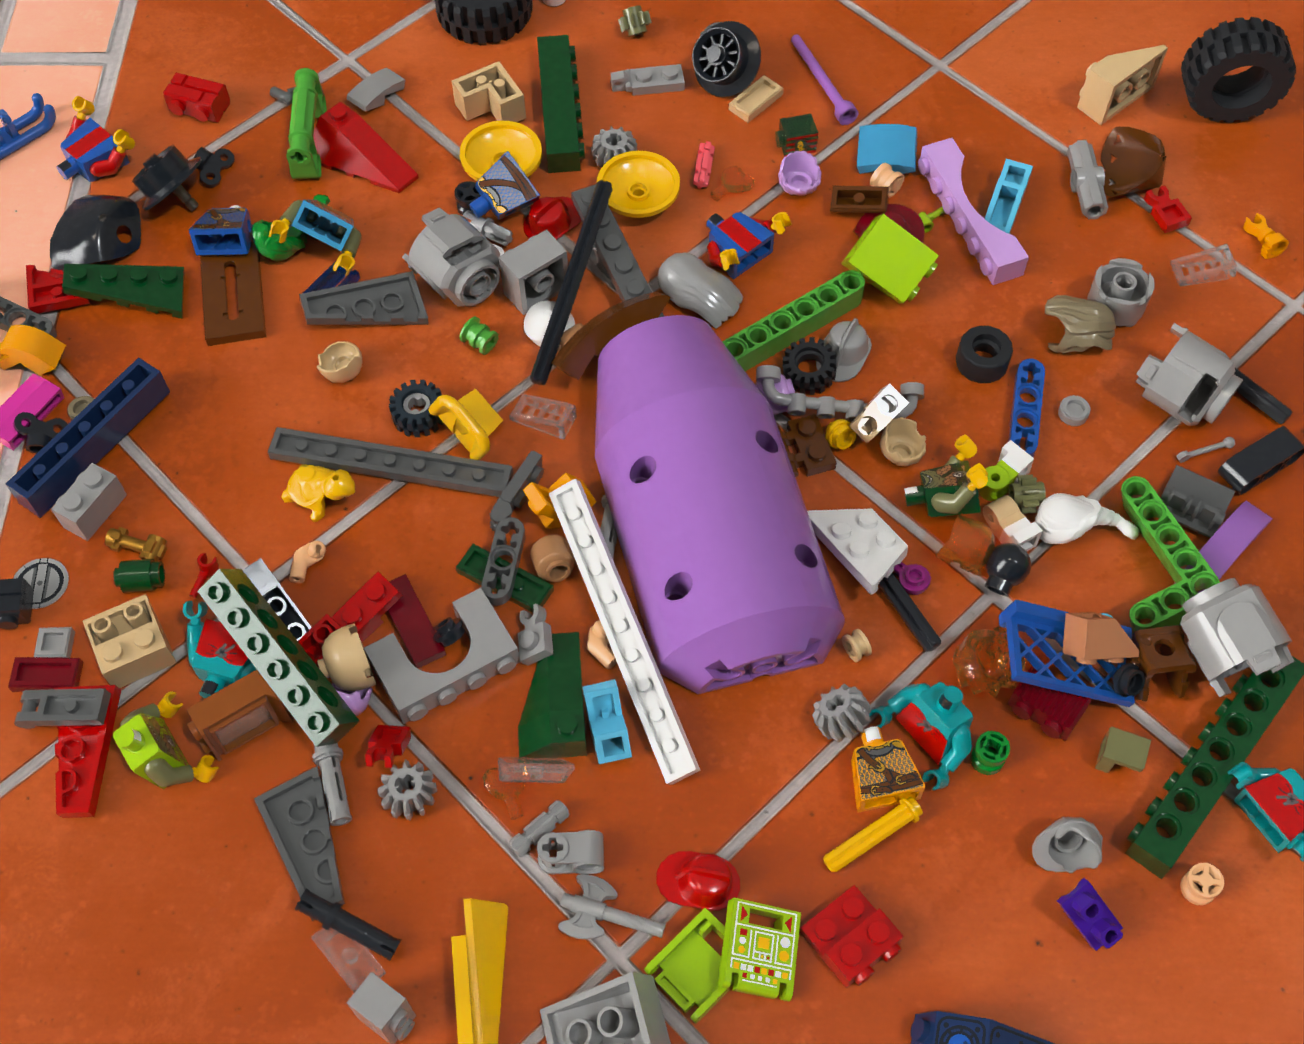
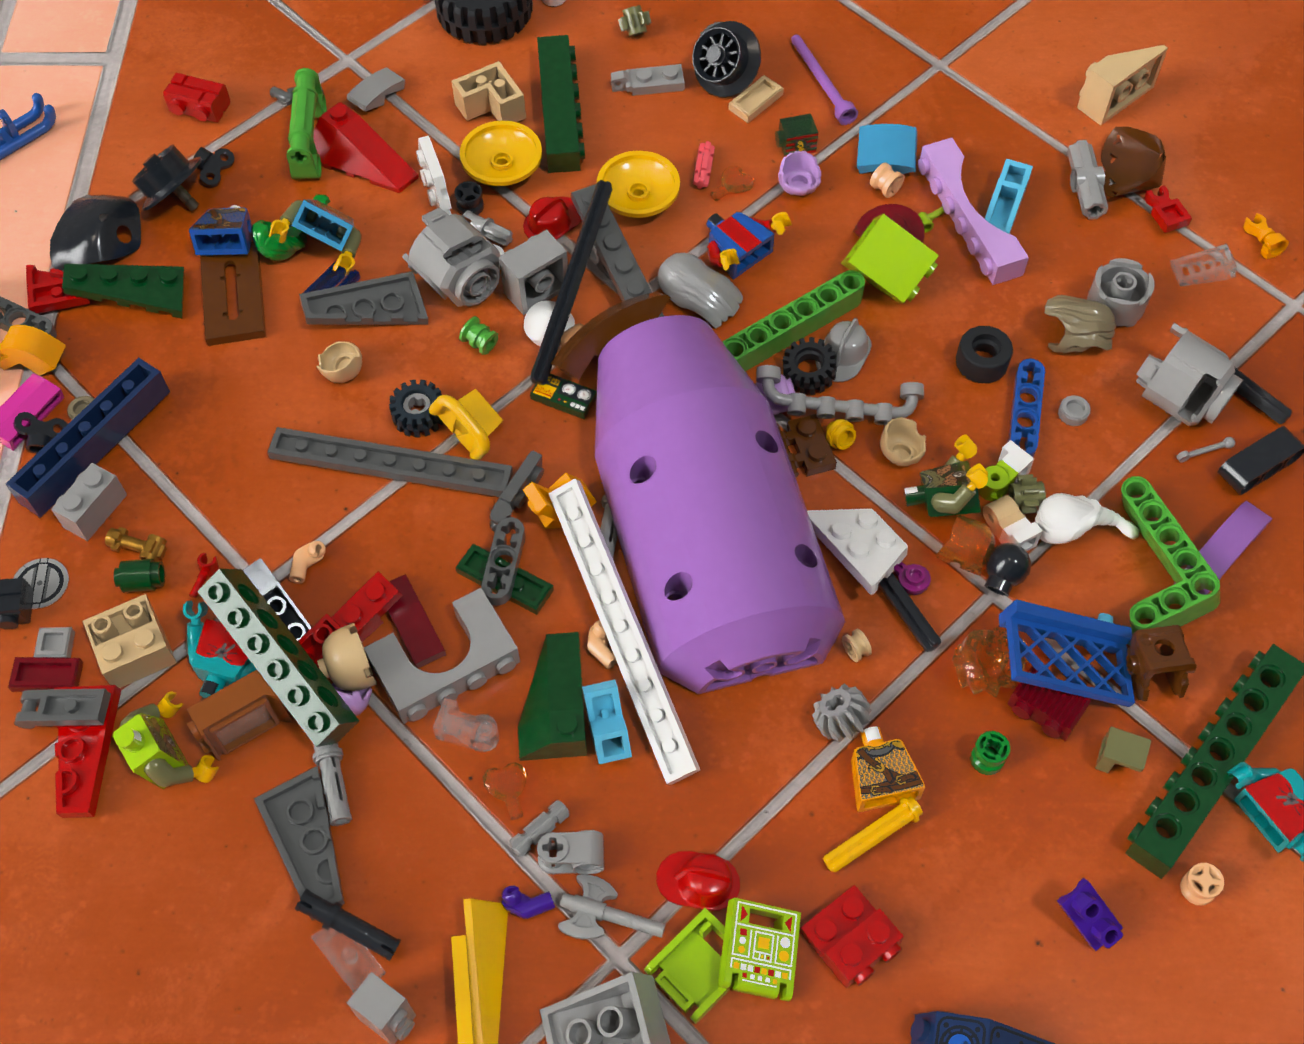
(91, 148): torso -> none
(312, 484): yellow animal -> none
(386, 743): red plate -> none
(411, 799): light grey gear -> none
(432, 175): none -> white wing
(449, 631): black plate -> none
(464, 729): none -> clear leg
(503, 189): torso -> none
(524, 906): none -> dark purple arm
(534, 769): clear slope -> none
(536, 639): light grey plate -> none
(552, 558): medium nougat head -> none
(556, 428): clear slope -> none
(565, 396): none -> tile
(611, 144): light grey gear -> none
(859, 199): reddish brown slope -> none
(878, 413): leg -> none
(936, 722): teal torso -> none
(1068, 846): light grey piece -> none
(1096, 637): nougat slope -> none
(1128, 680): black plate -> none
(1196, 501): dark grey hinge -> none
(1232, 47): black tyre -> none
(1234, 630): light grey piece -> none

